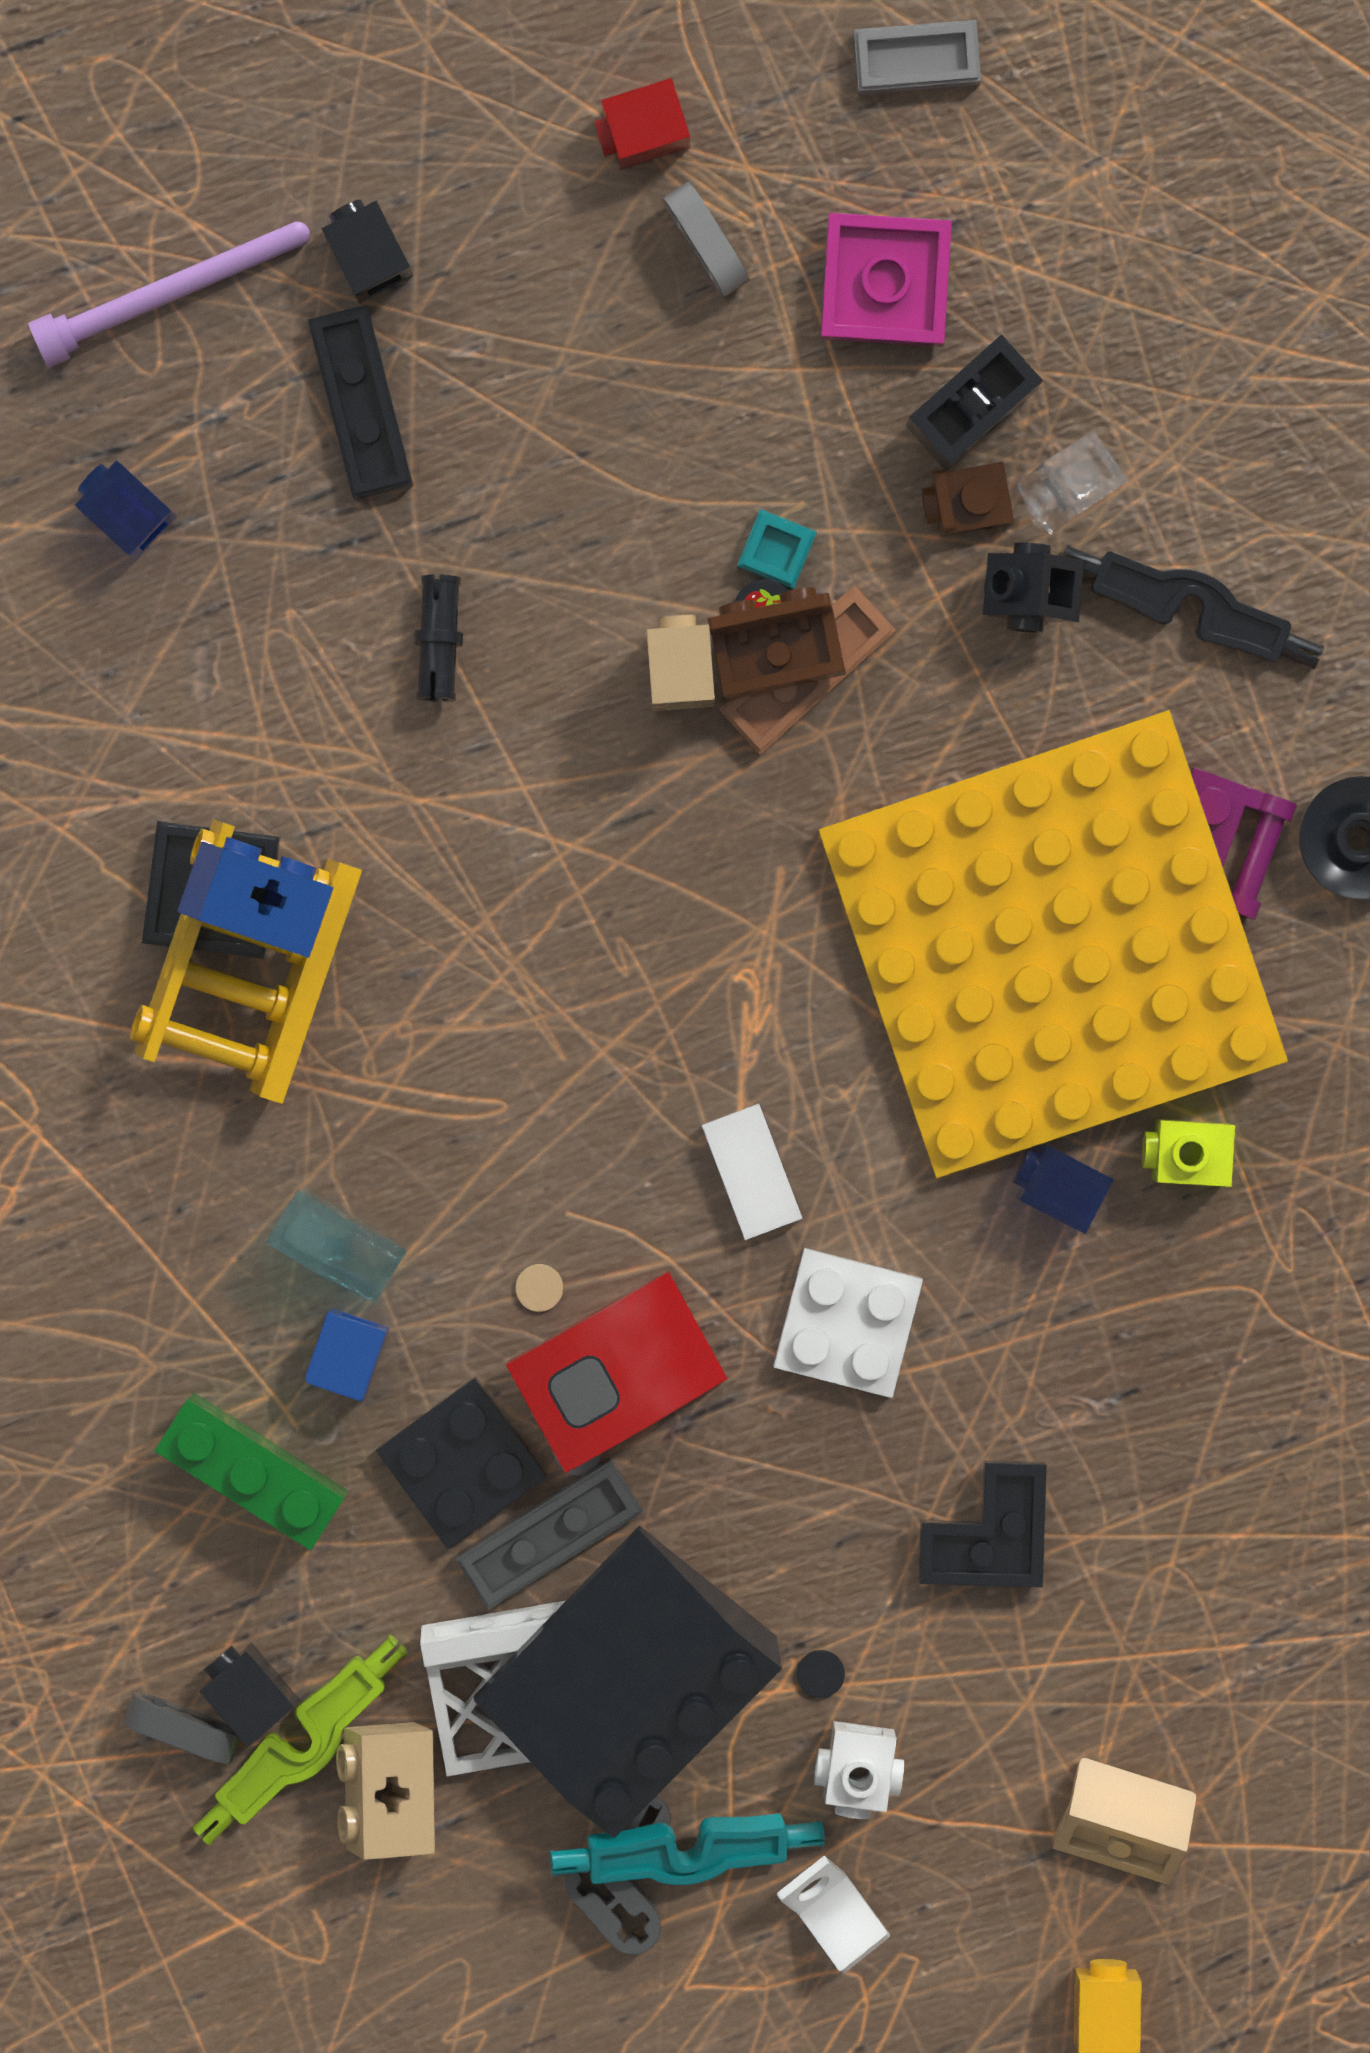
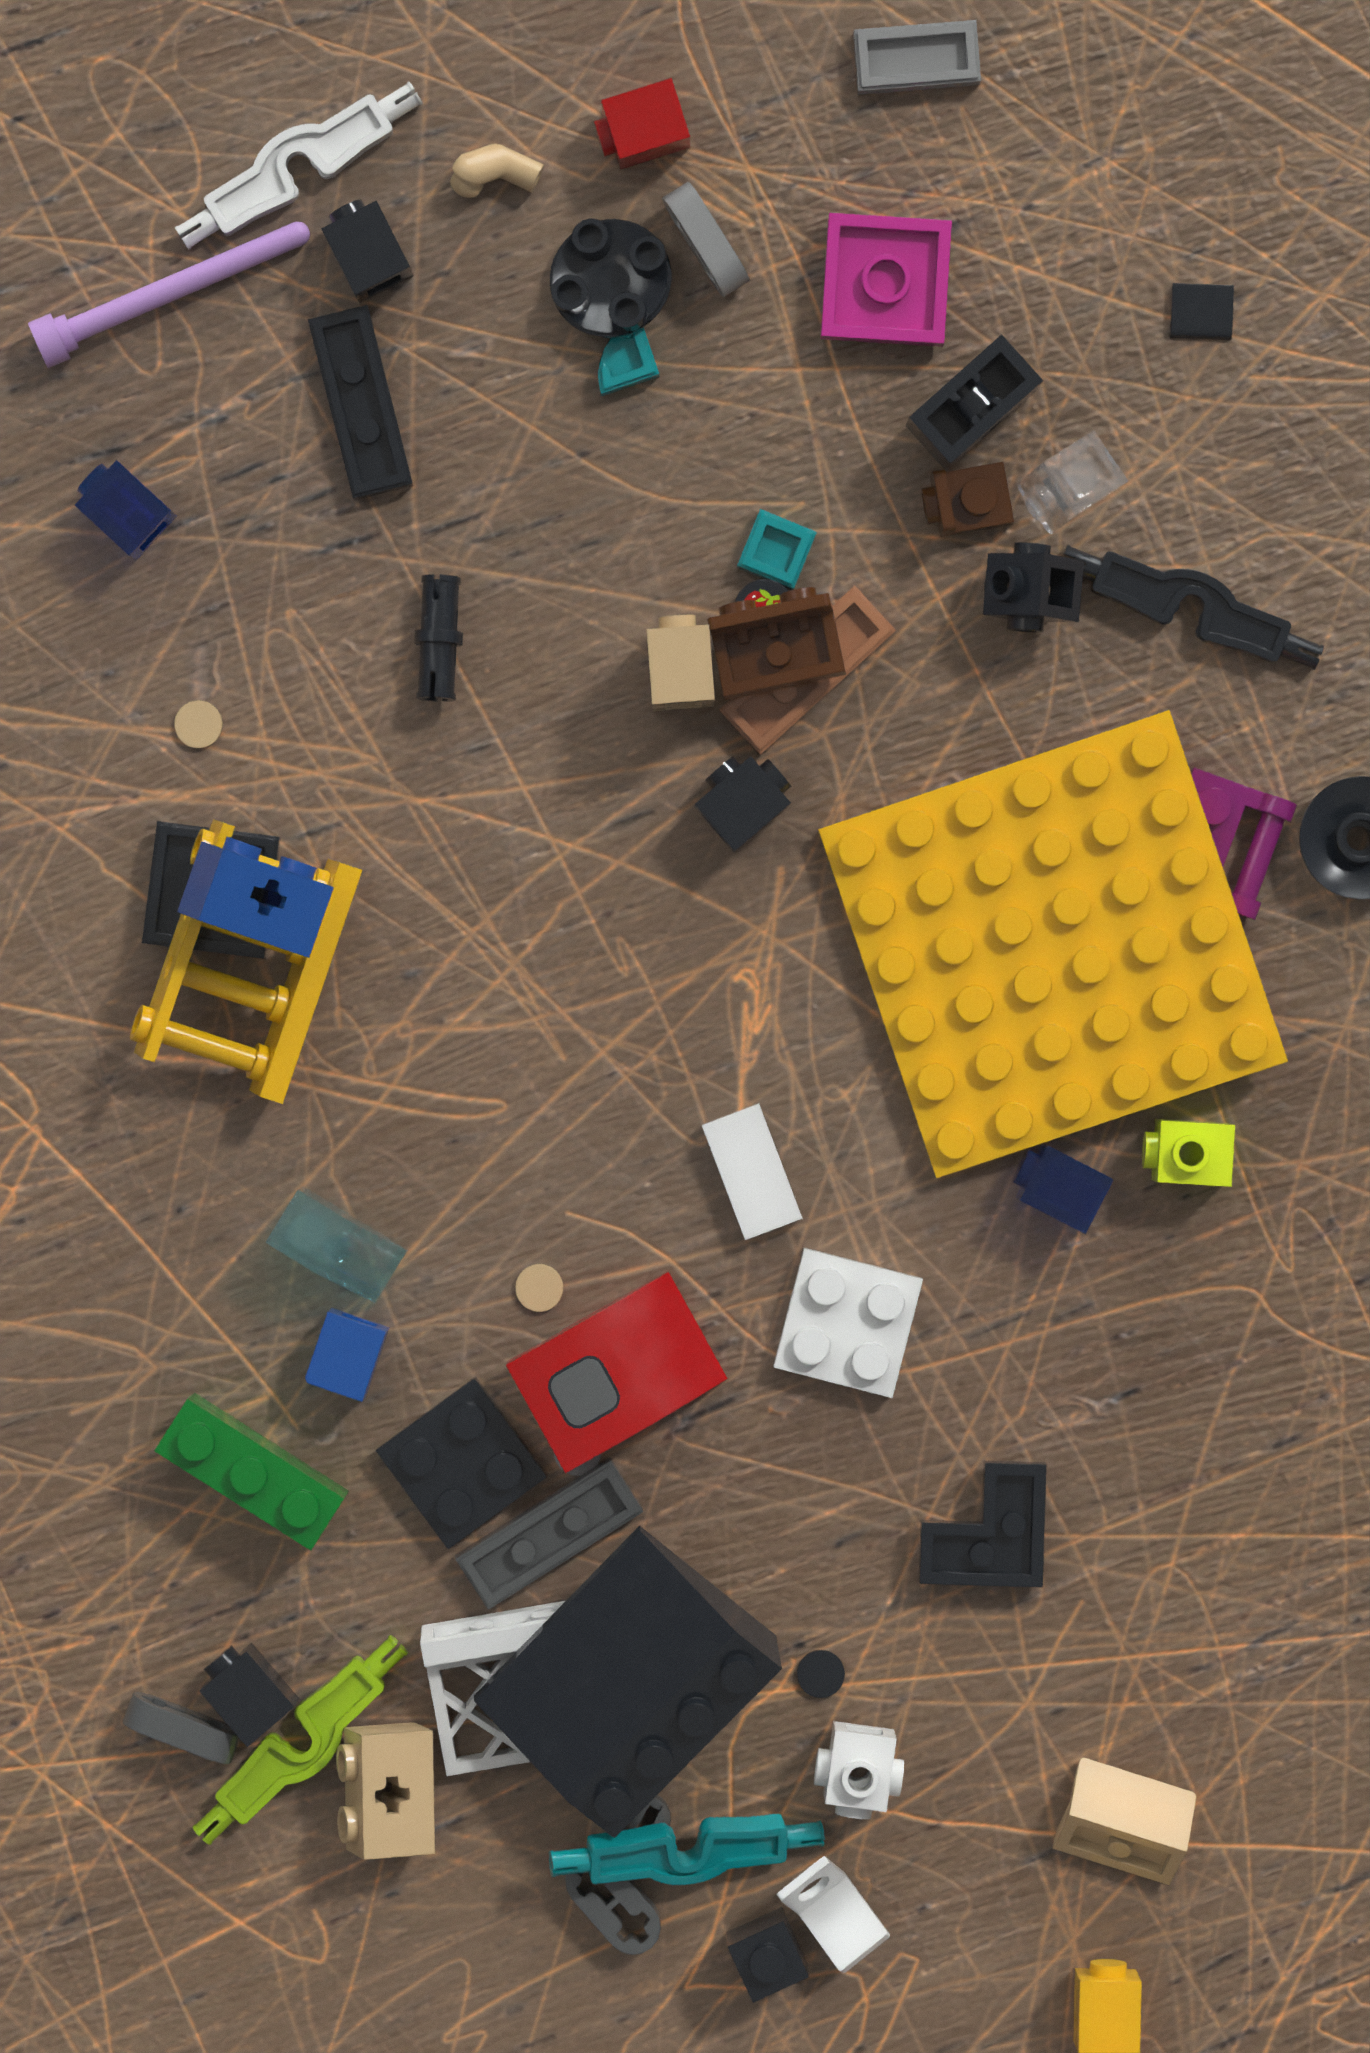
(198, 724): none -> tan piece
(327, 146): none -> white piece
(491, 163): none -> tan arm
(610, 277): none -> black dish
(626, 363): none -> teal tile
(743, 799): none -> black brick
(767, 1954): none -> black brick
(1202, 311): none -> black piece

